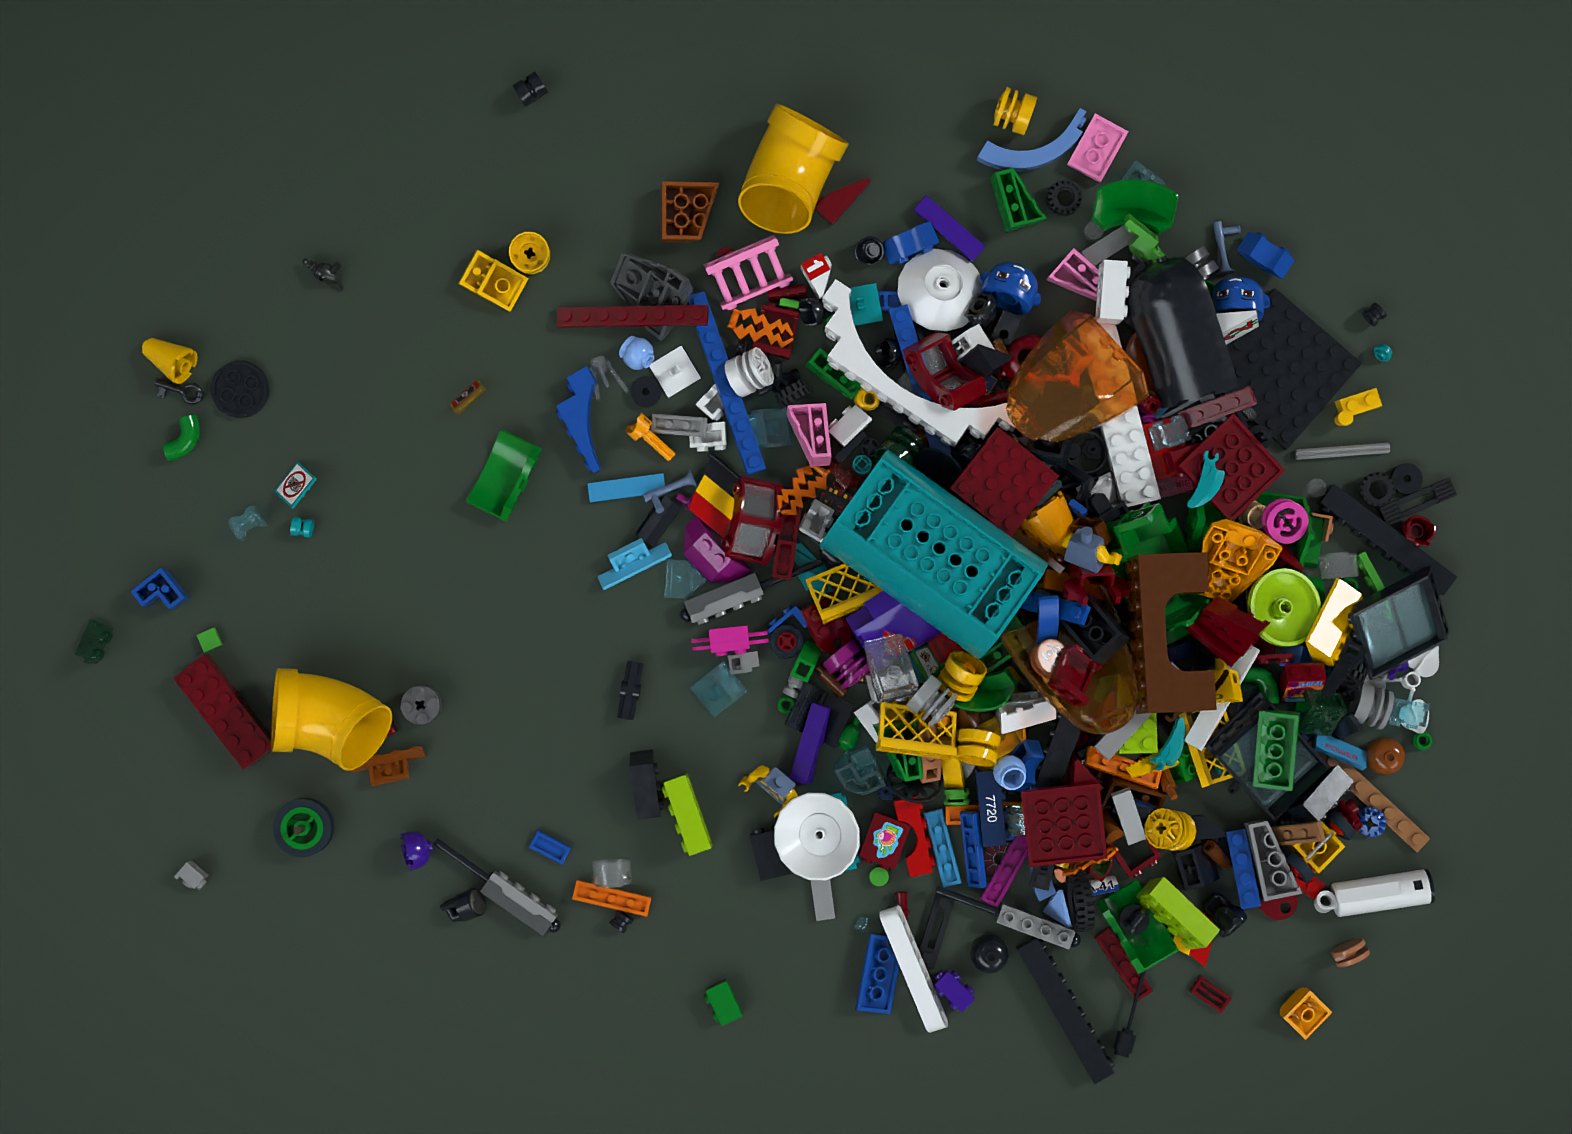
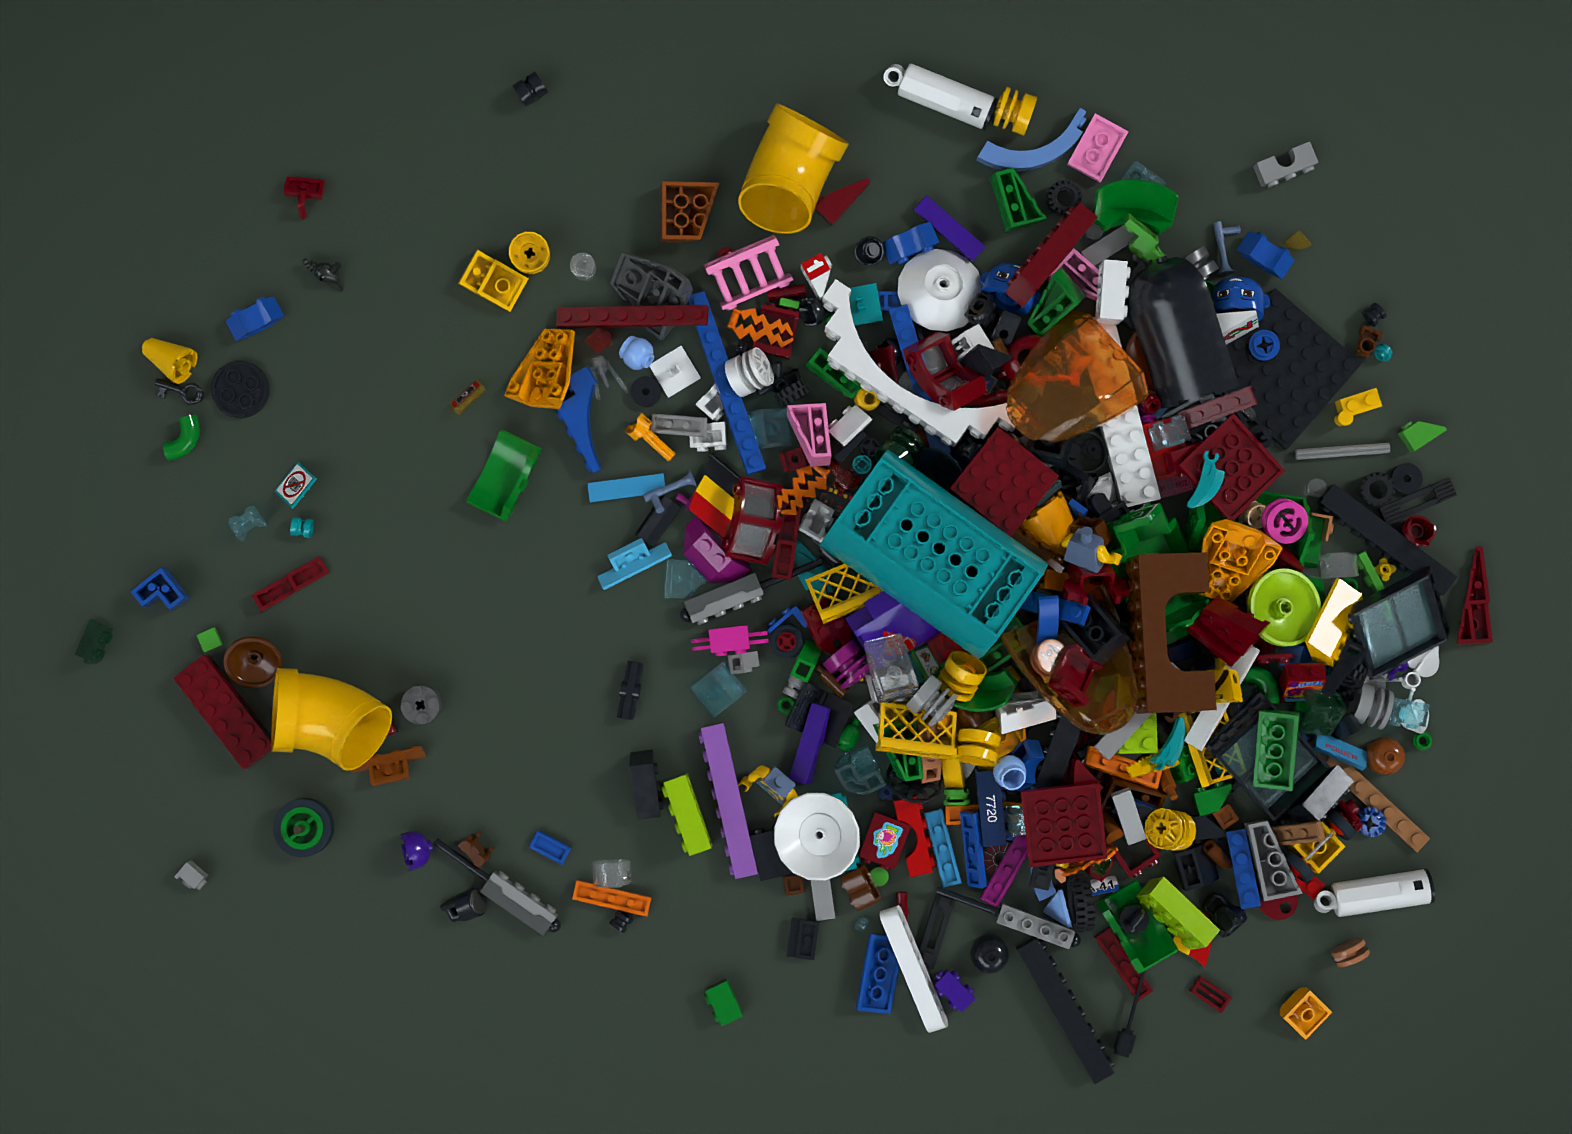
(250, 670): none -> reddish brown dish
(254, 318): none -> blue brick
(290, 584): none -> dark red slope
(303, 189): none -> dark red plate
(475, 850): none -> reddish brown piece
(545, 371): none -> light orange wedge
(583, 266): none -> clear wheel
(599, 340): none -> clear red bracket
(729, 801): none -> medium lavender brick
(788, 465): none -> dark red brick
(793, 884): none -> reddish brown tile
(803, 938): none -> black plate
(860, 888): none -> reddish brown brick
(885, 360): none -> dark red piece
(943, 94): none -> white piece
(1050, 253): none -> dark red brick
(1057, 301): none -> green wedge
(1210, 799): none -> green slope
(1225, 816): none -> dark orange plate
(1268, 337): none -> blue gear
(1270, 172): none -> light grey arch
(1298, 241): none -> clear yellow tile
(1368, 337): none -> reddish brown plate
(1389, 569): none -> yellow plate
(1419, 433): none -> bright green slope
(1475, 618): none -> dark red wedge

